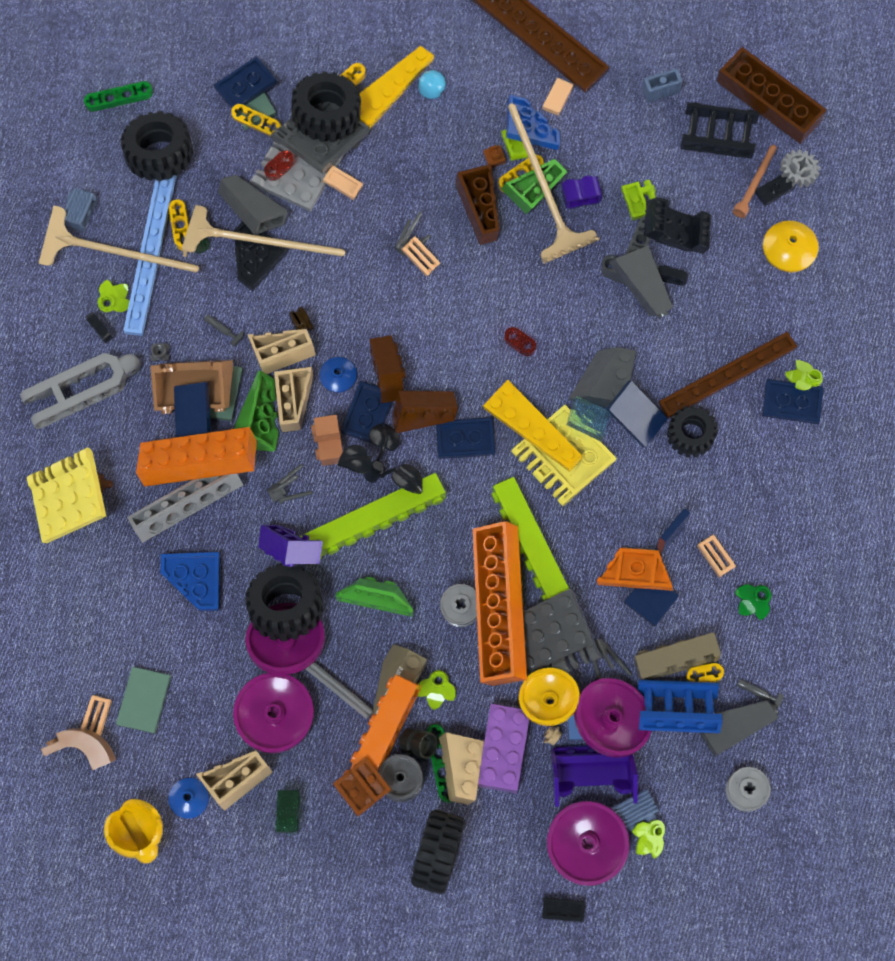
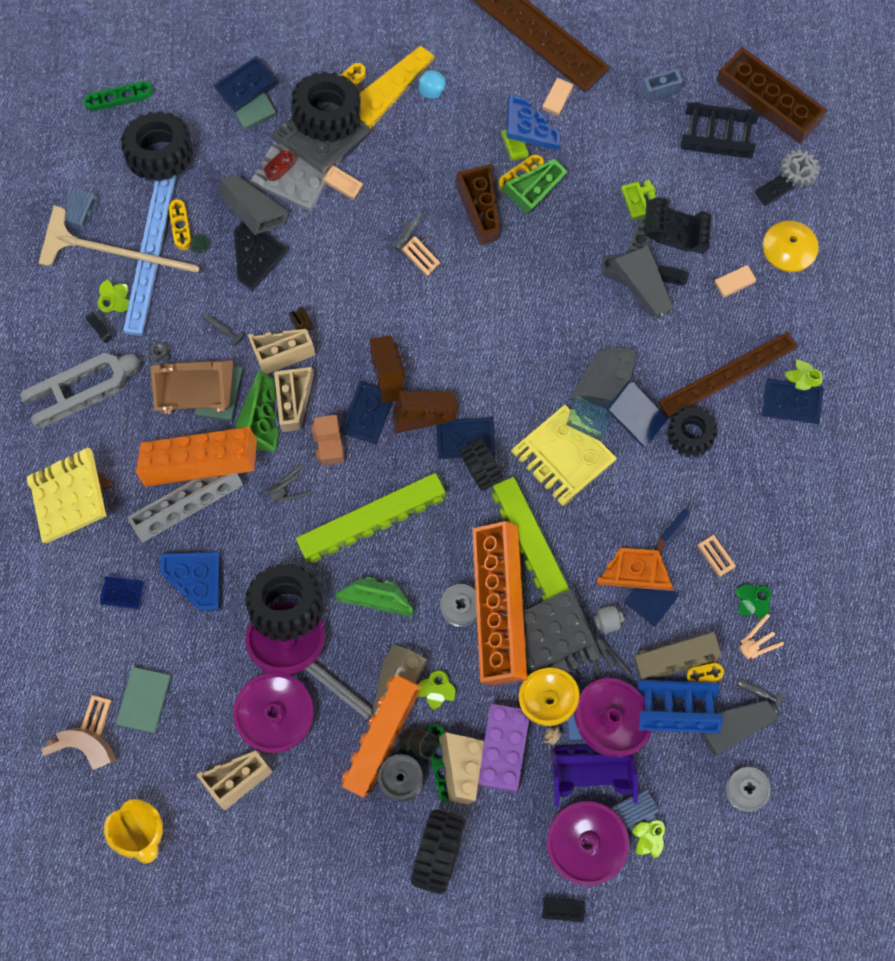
(121, 593): none -> clear blue plate
(192, 409): dark blue tile -> none
(197, 803): blue dish -> none
(201, 229): tan piece -> none
(270, 121): yellow beam -> none
(287, 812): clear green brick -> none
(288, 547): dark purple wedge -> none
(340, 382): blue dish -> none
(357, 459): black plant -> none
(361, 787): dark orange slope -> none
(481, 464): none -> black tyre
(494, 156): dark orange tile -> none
(517, 345): clear red beam -> none
(523, 418): yellow wing -> none
(566, 240): tan piece -> none
(581, 192): dark purple brick -> none
(608, 619): none -> light grey head
(735, 281): none -> light nougat tile
(741, 208): nougat piece -> none
(750, 647): none -> light nougat plant

